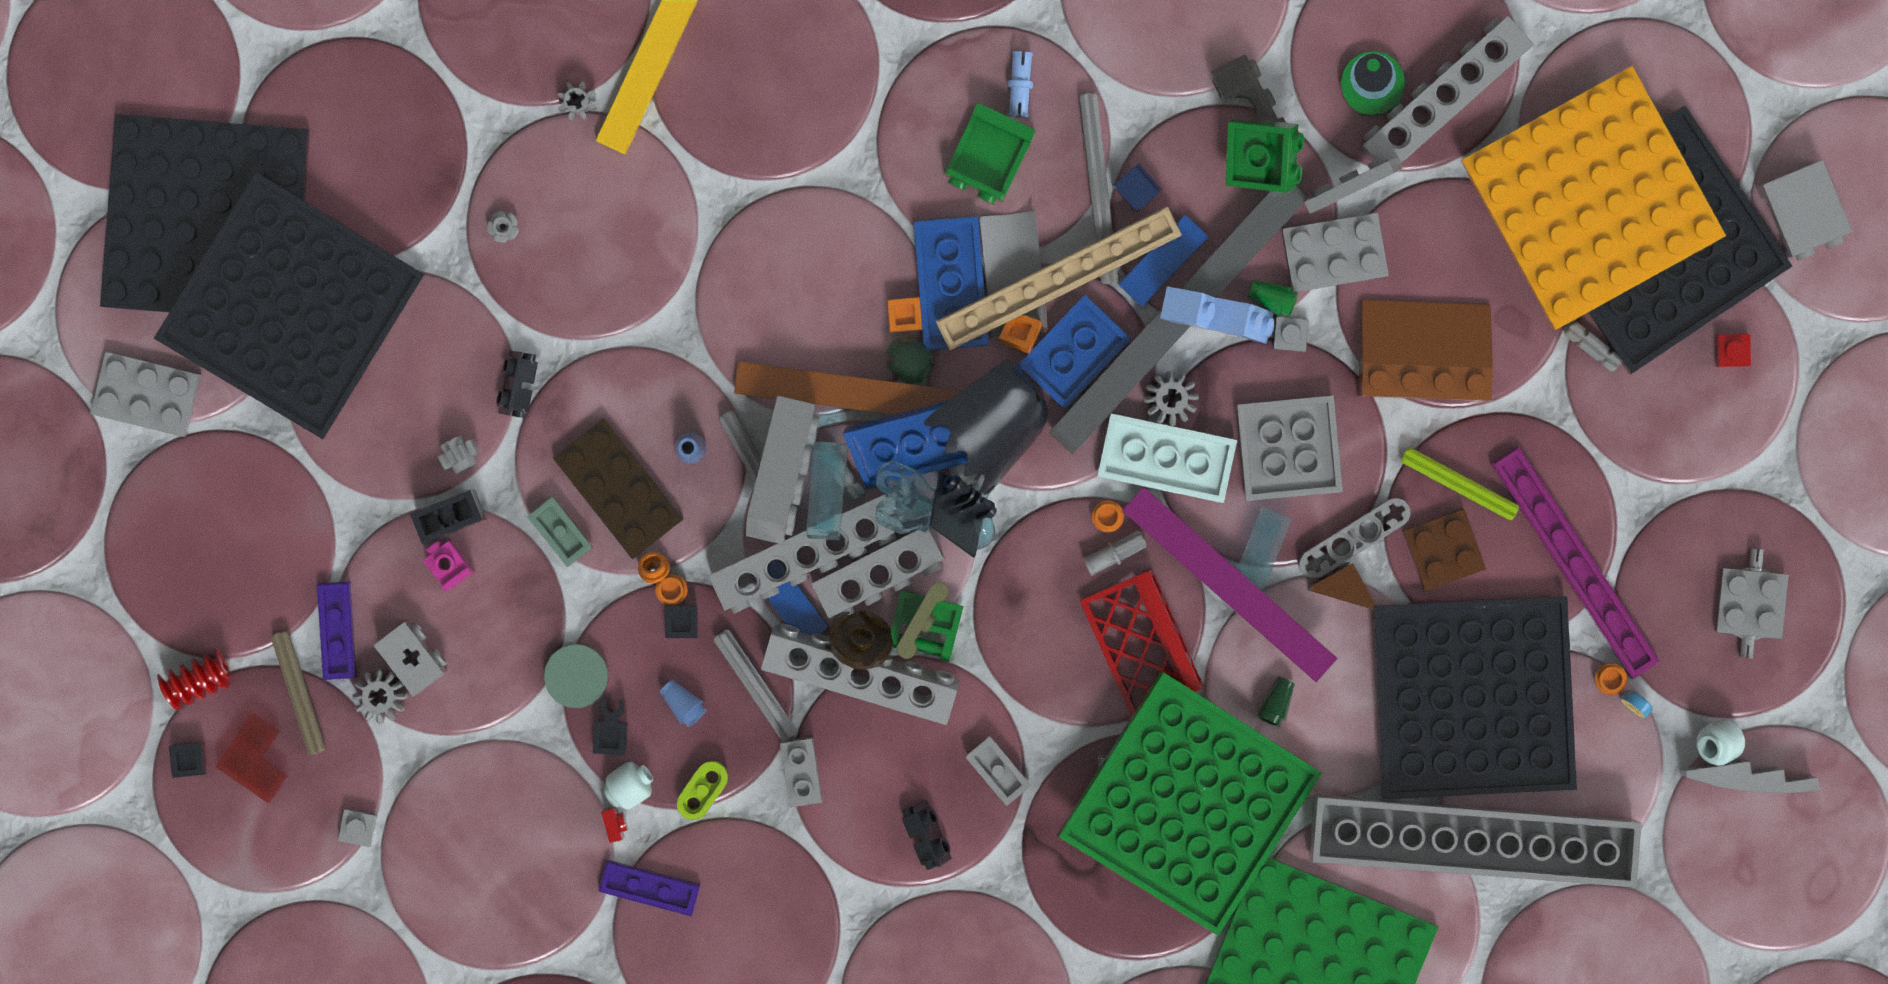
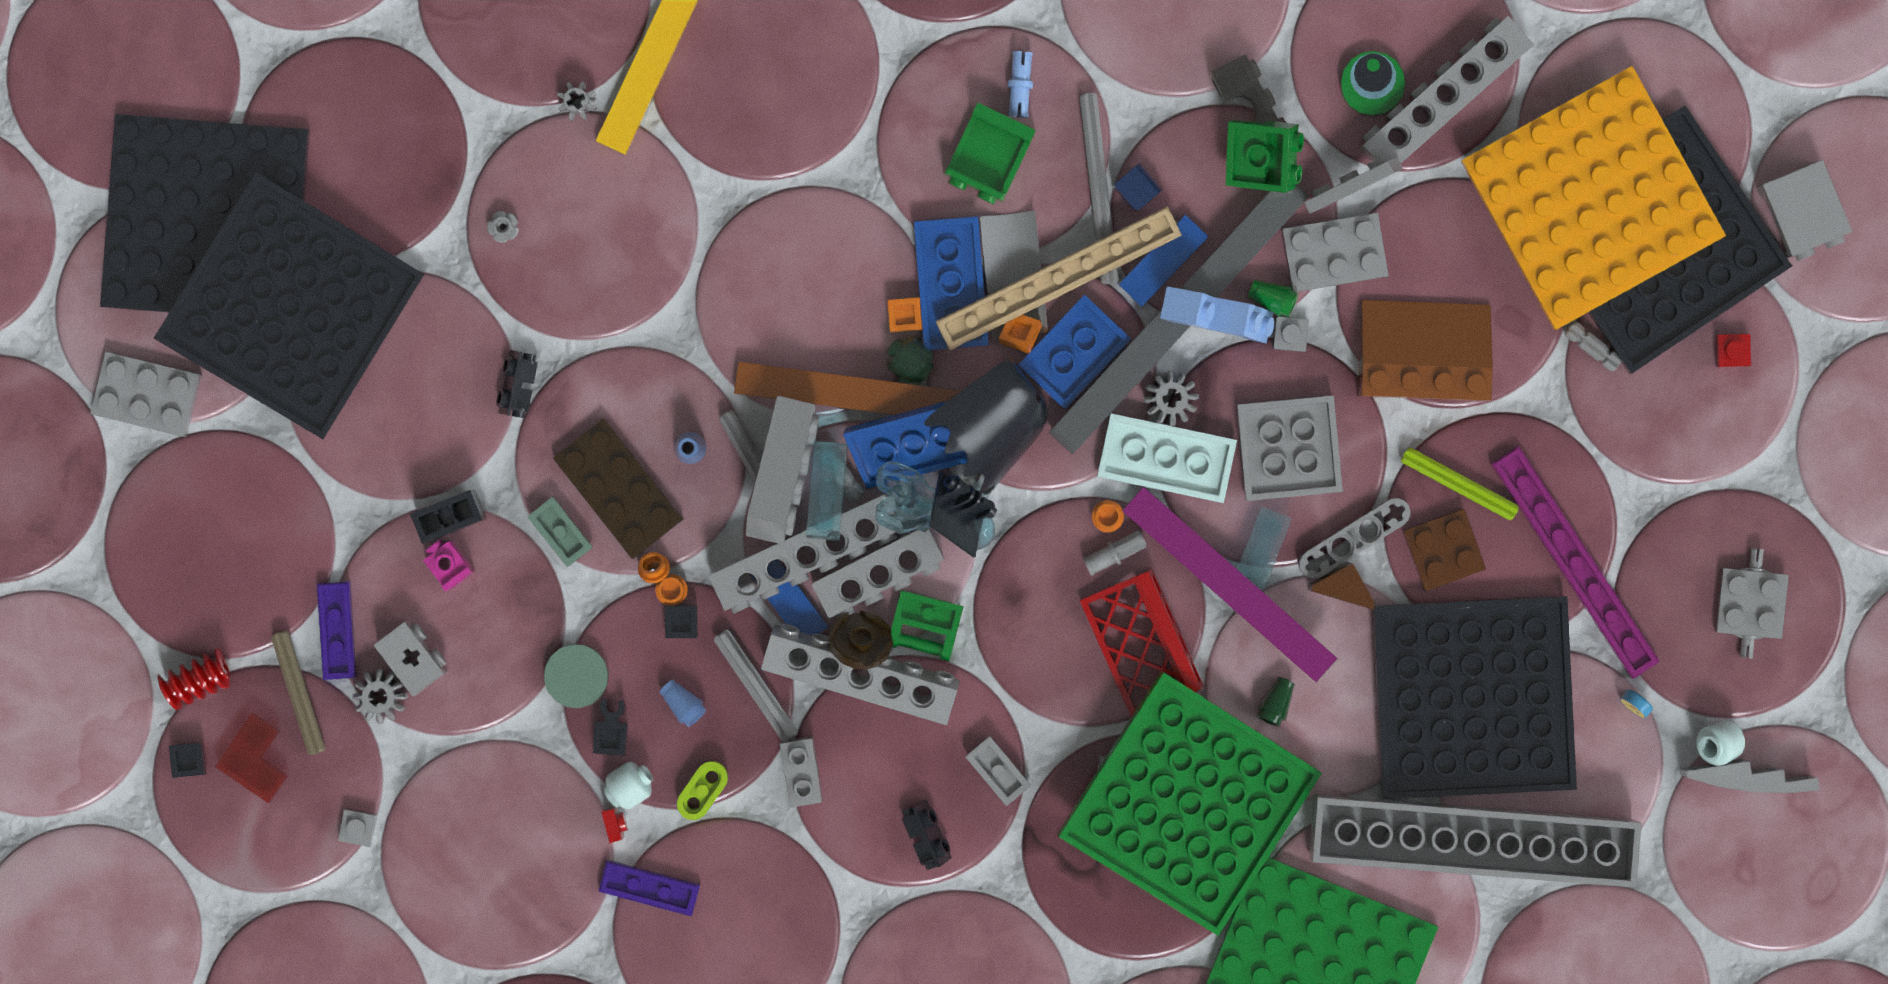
(458, 454): light grey gear -> none
(922, 619): olive plate -> none
(1610, 679): orange plate -> none

